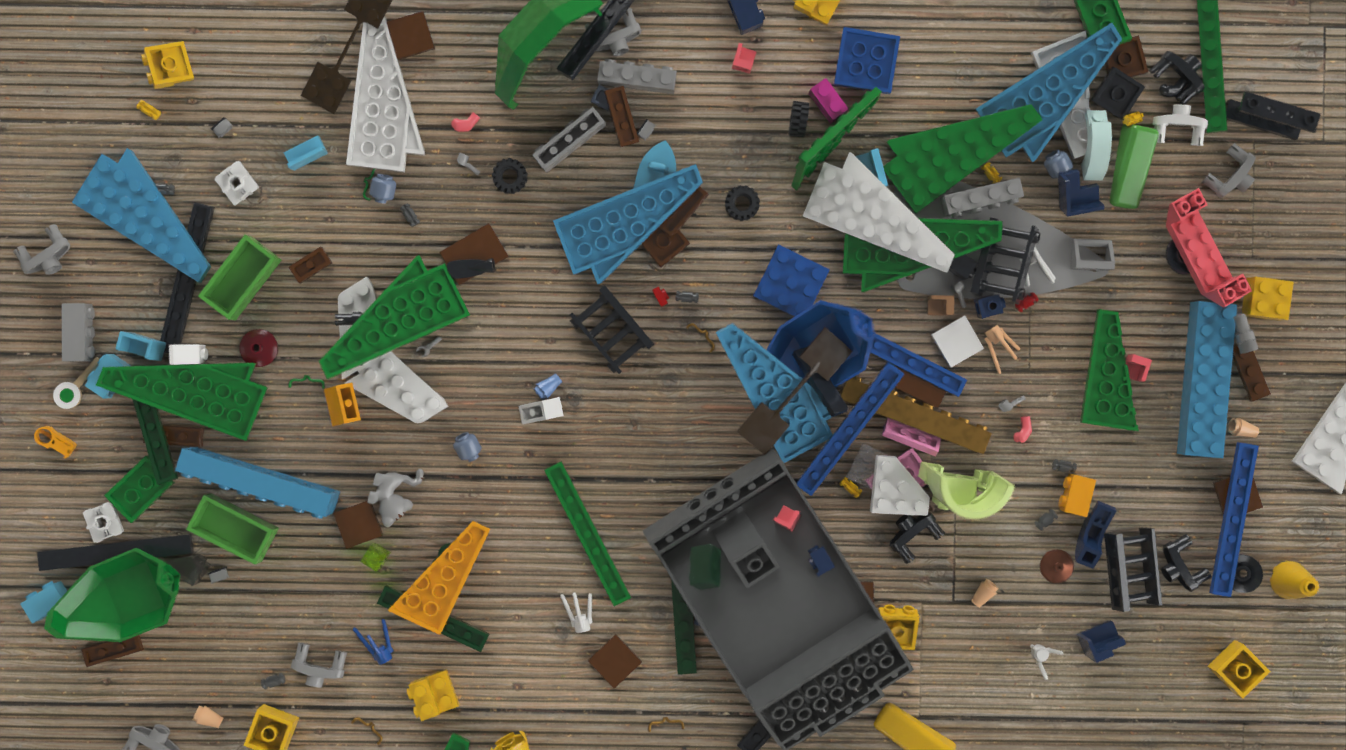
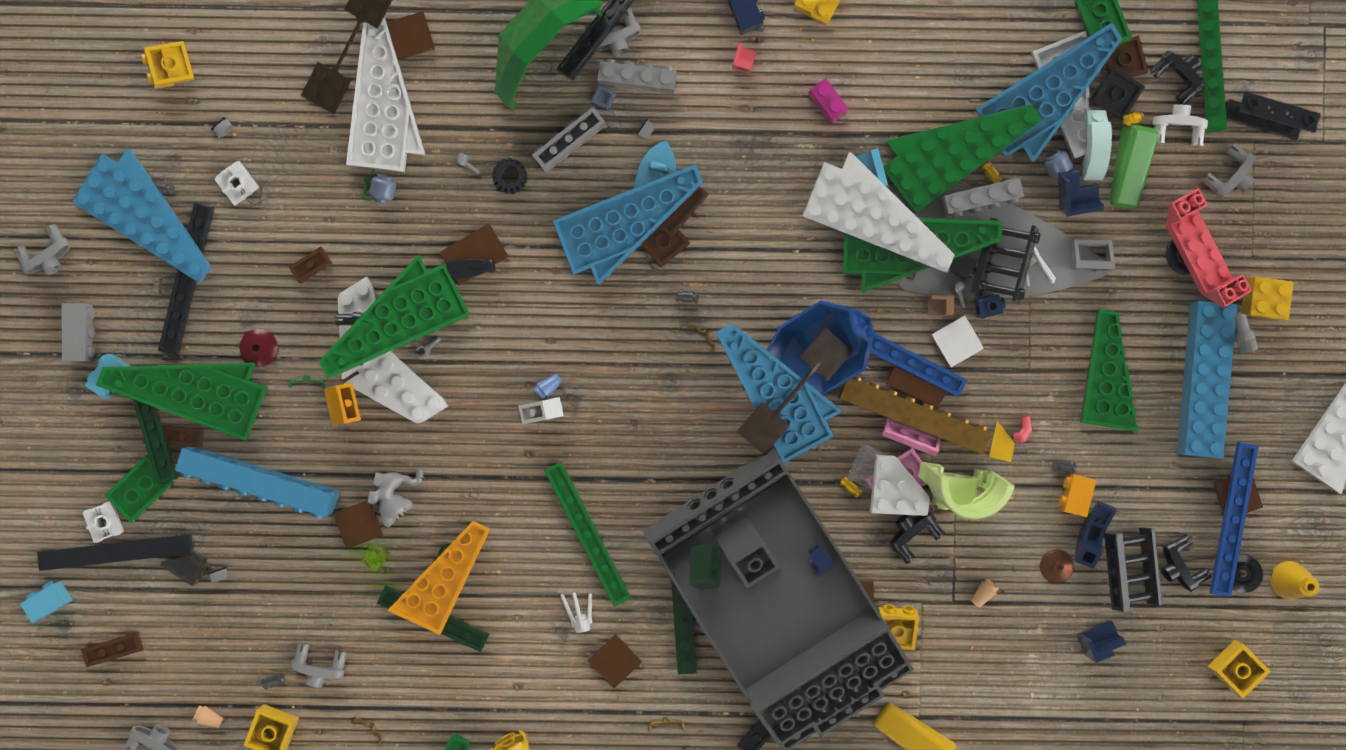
(58, 441): light orange piece -> none
(68, 394): piece -> none
(116, 599): green panel -> none
(141, 345): medium azure panel -> none
(148, 110): yellow piece -> none
(187, 354): white slope -> none
(232, 528): bright green piece -> none
(240, 277): bright green piece -> none
(305, 153): medium azure panel -> none
(379, 653): blue plant -> none
(410, 215): dark grey piece -> none
(432, 695): yellow plate -> none
(465, 125): coral arm -> none
(467, 446): sand blue head -> none
(618, 312): black fence -> none
(621, 116): reddish brown plate -> none
(661, 296): red plate -> none
(734, 194): black tyre -> none
(787, 518): coral panel -> none
(791, 281): blue plate -> none
(798, 119): black tyre -> none
(824, 389): black tile -> none
(832, 137): green wing -> none
(849, 428): blue plate -> none
(866, 60): blue plate -> none
(997, 335): light nougat plant -> none
(1002, 445): none -> yellow sticker
(1005, 405): light grey hand -> none
(1027, 302): red piece -> none
(1041, 654): white plant -> none
(1046, 519): dark grey piece -> none
(1138, 367): coral panel -> none
(1173, 90): black arm -> none
(1242, 428): light nougat cone -> none
(1250, 374): reddish brown plate -> none

